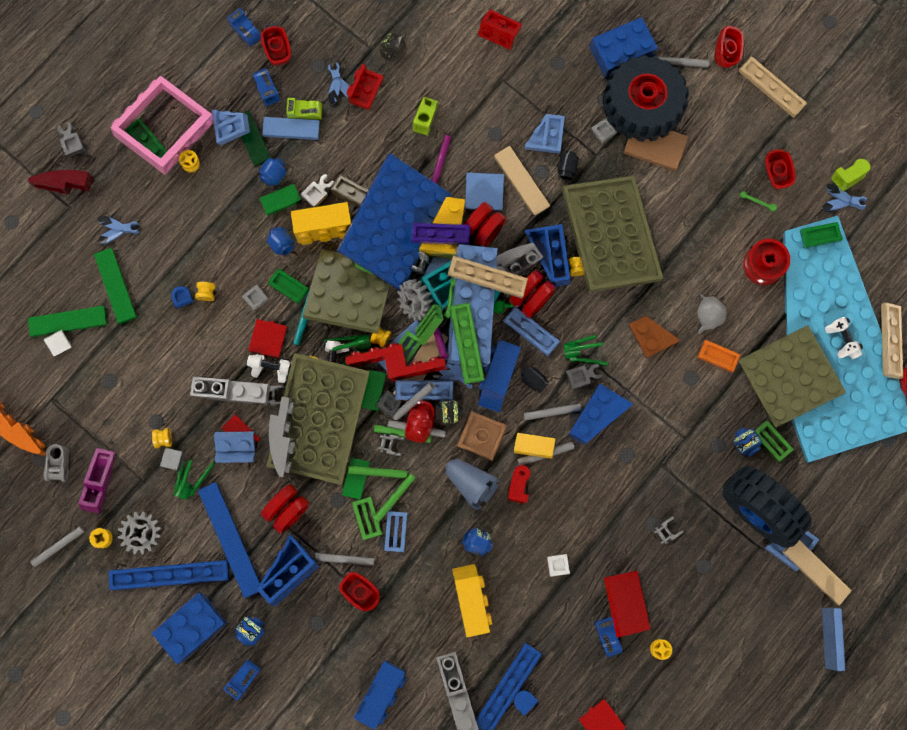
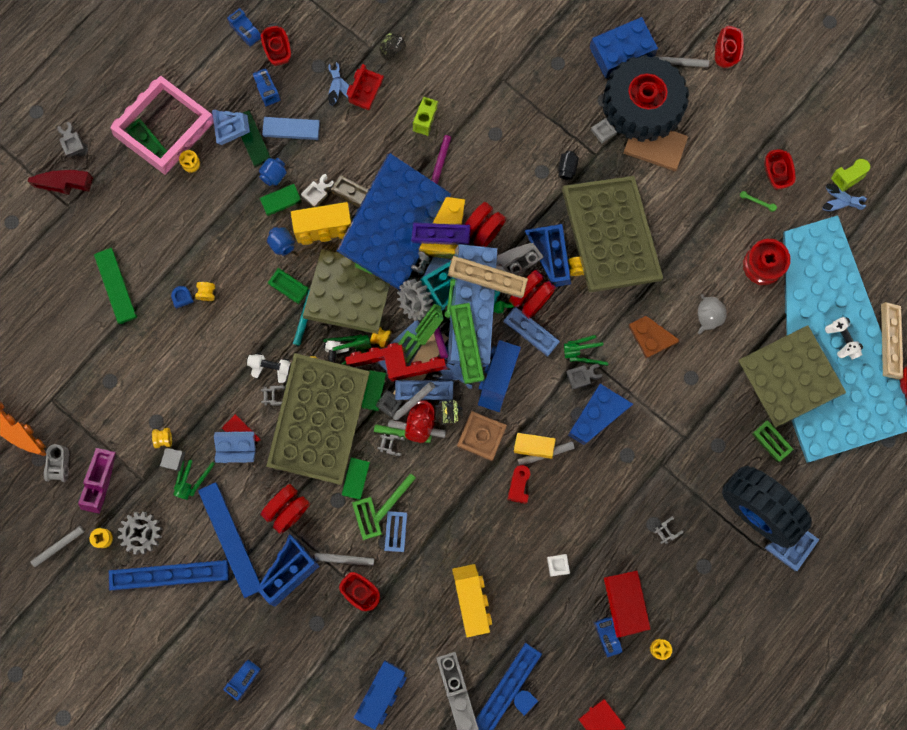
(57, 343): white tile -> none
(67, 321): green tile -> none
(116, 227): medium blue piece -> none
(189, 628): blue brick -> none
(230, 390): light grey slope -> none
(249, 631): blue head -> none
(255, 298): light grey tile -> none
(267, 338): red piece -> none
(280, 445): light grey slope -> none
(304, 109): lime leg -> none
(377, 472): bright green bar -> none
(471, 482): sand blue cone -> none
(477, 542): blue head -> none
(484, 188): medium blue tile -> none
(499, 29): red bracket -> none
(522, 181): tan tile -> none
(534, 379): black brick -> none
(547, 135): medium blue wing -> none
(552, 411): light grey bar -> none
(718, 356): orange tile -> none
(747, 442): blue head -> none
(772, 87): tan tile -> none
(817, 572): tan tile -> none
(821, 235): green tile -> none
(833, 639): medium blue tile -> none

